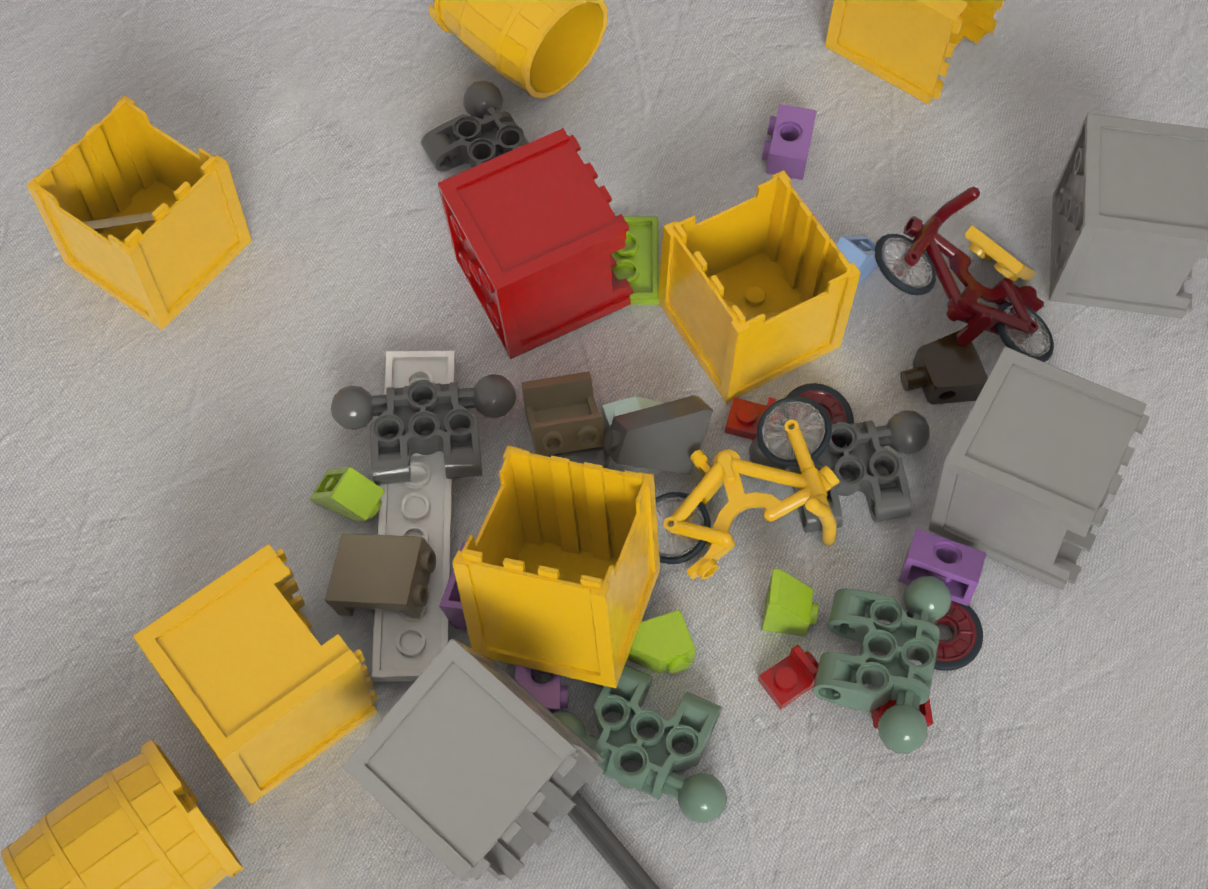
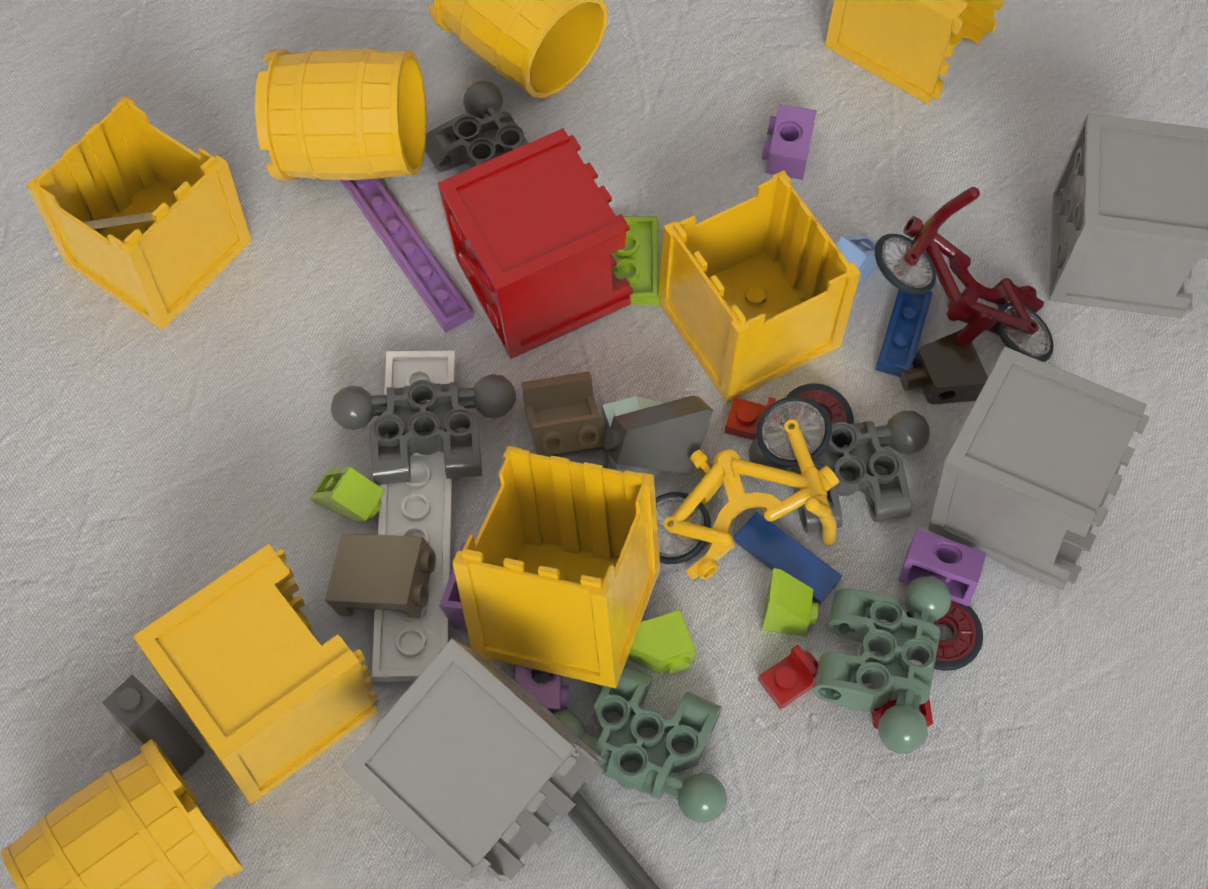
(147, 718): none -> dark grey slope
(341, 114): none -> yellow piece
(410, 252): none -> medium lavender tile
(782, 552): none -> blue tile
(903, 333): none -> blue tile
(989, 248): yellow tile -> none

